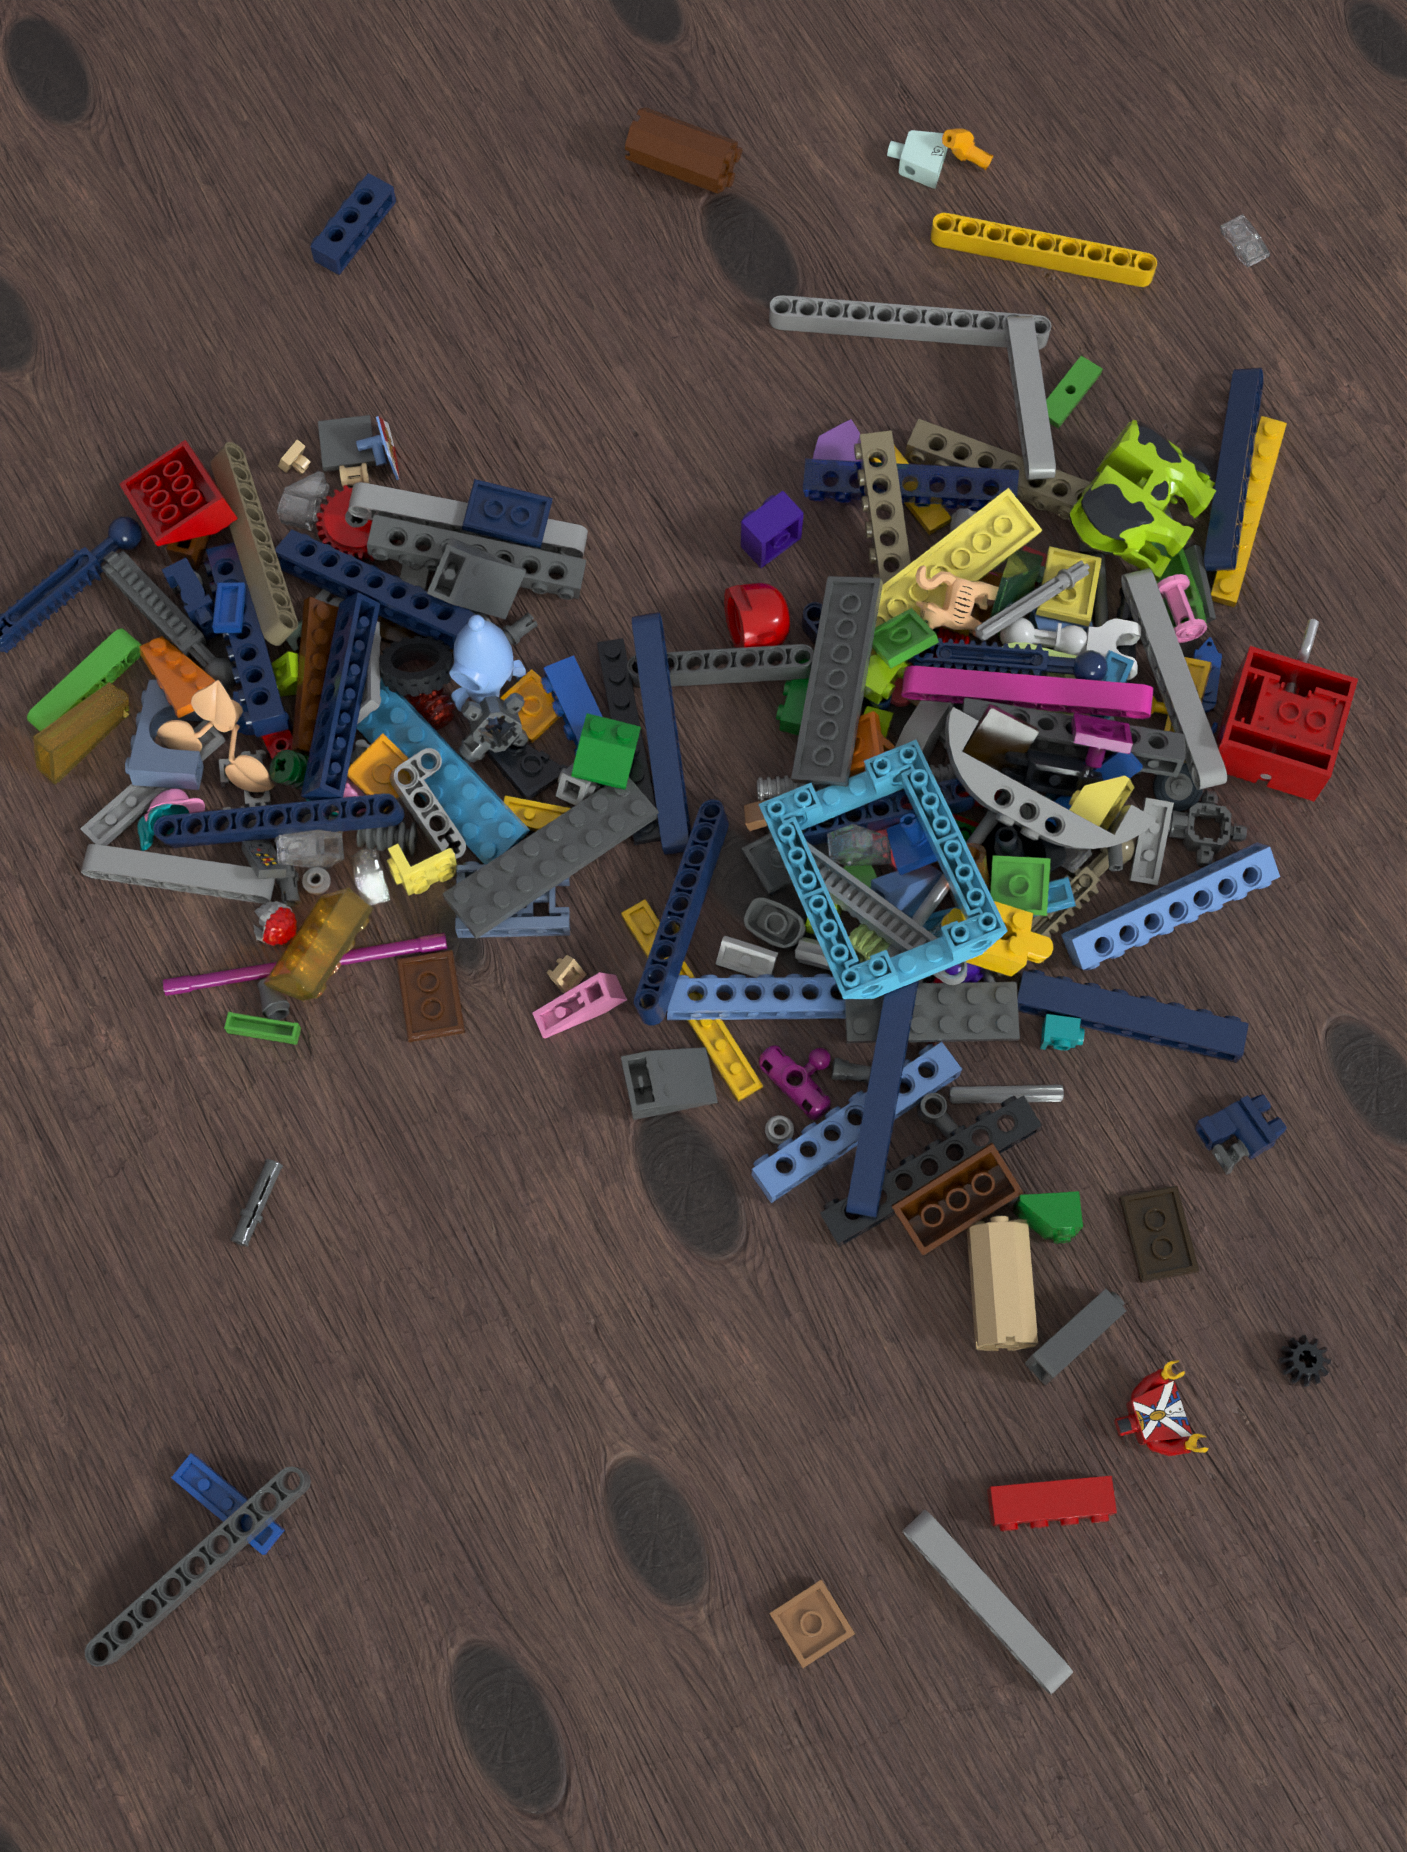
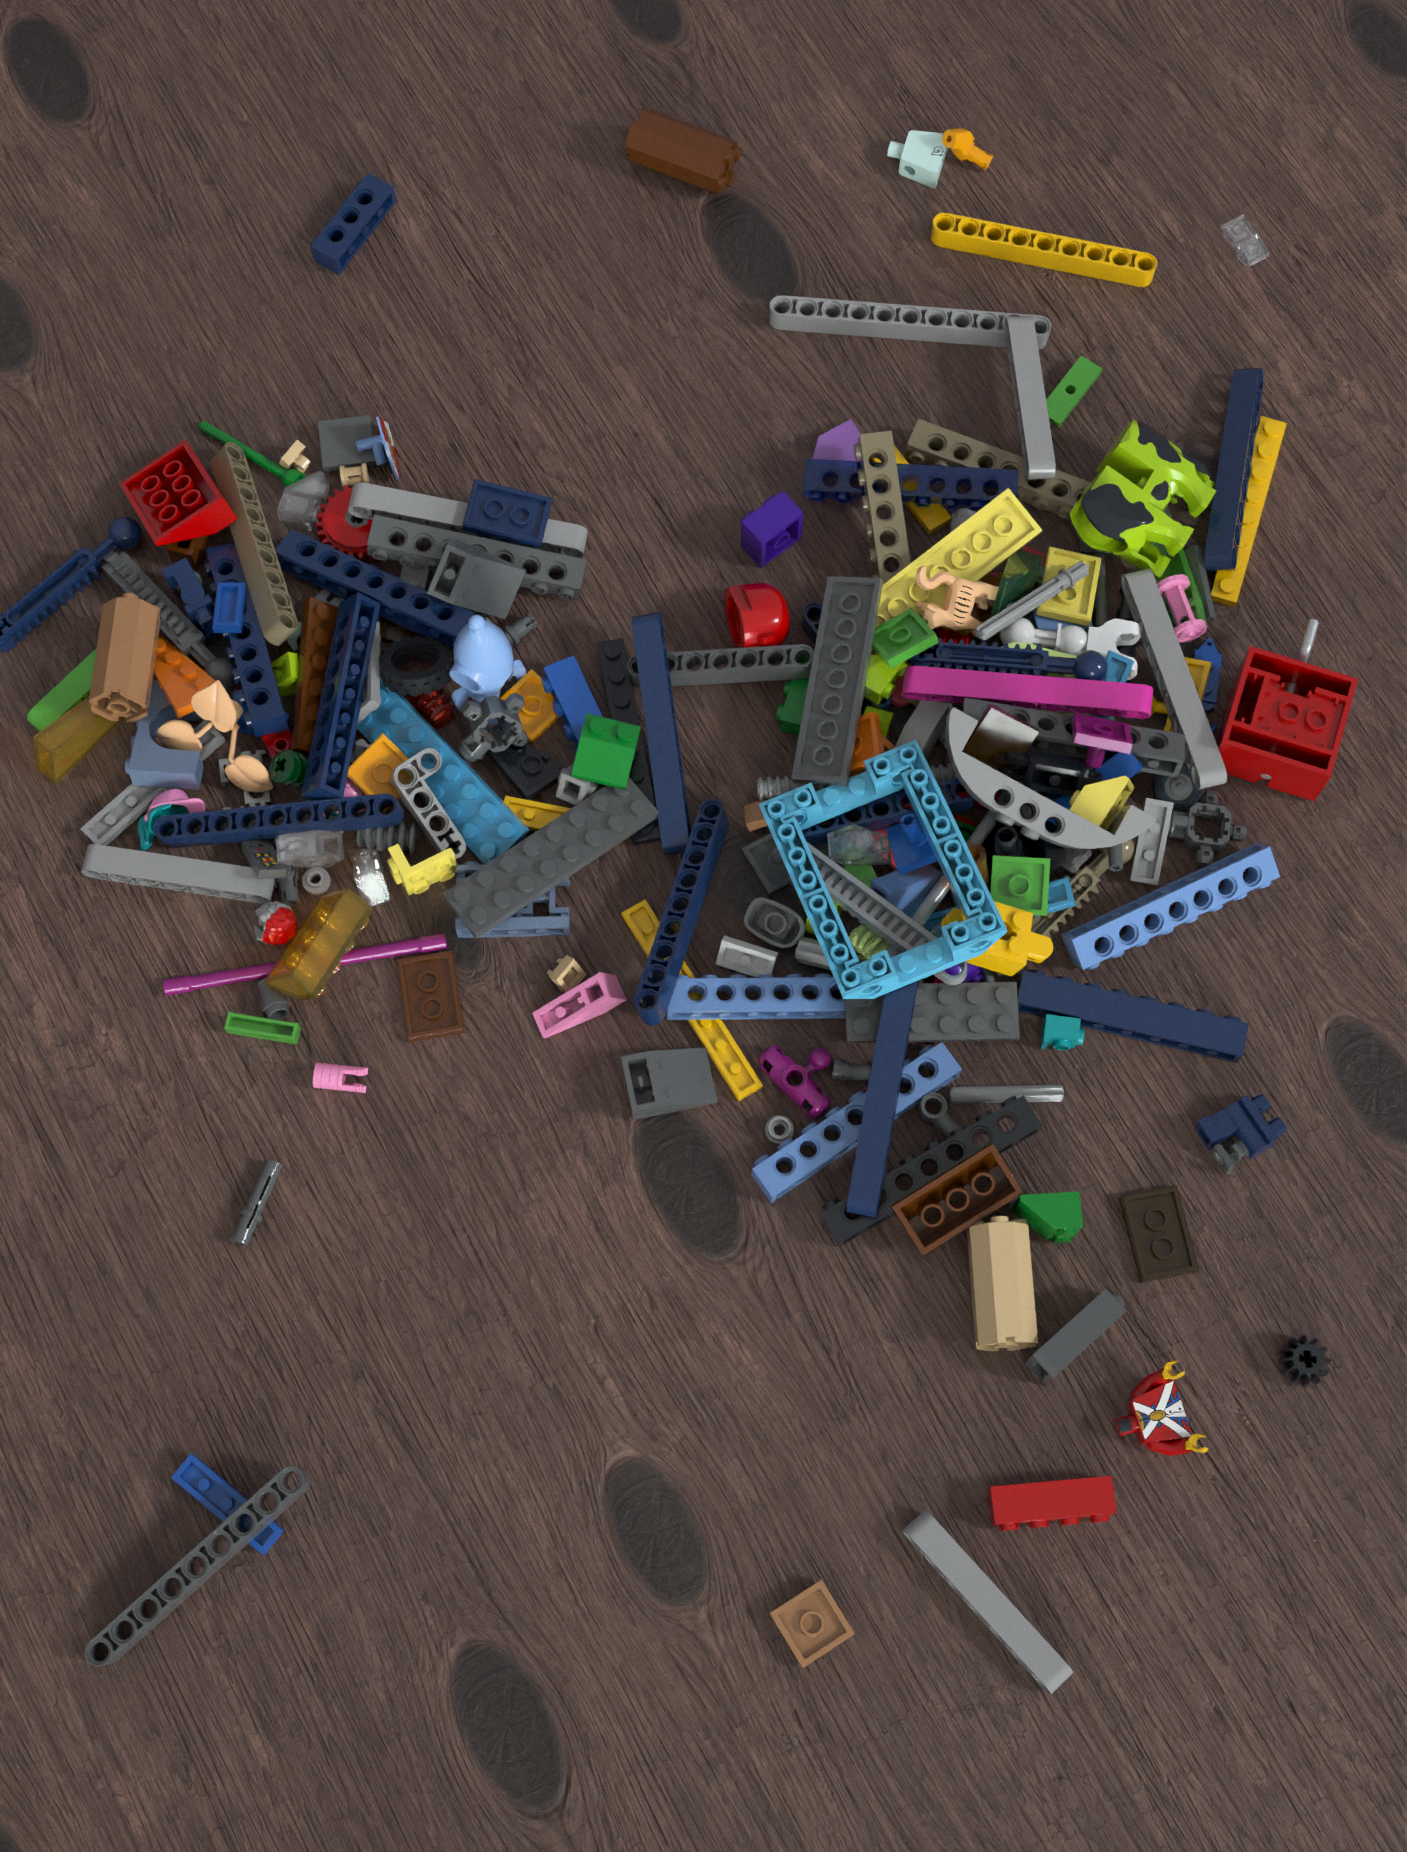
(125, 658): none -> medium nougat brick
(287, 476): none -> green piece
(333, 1077): none -> bright pink hinge

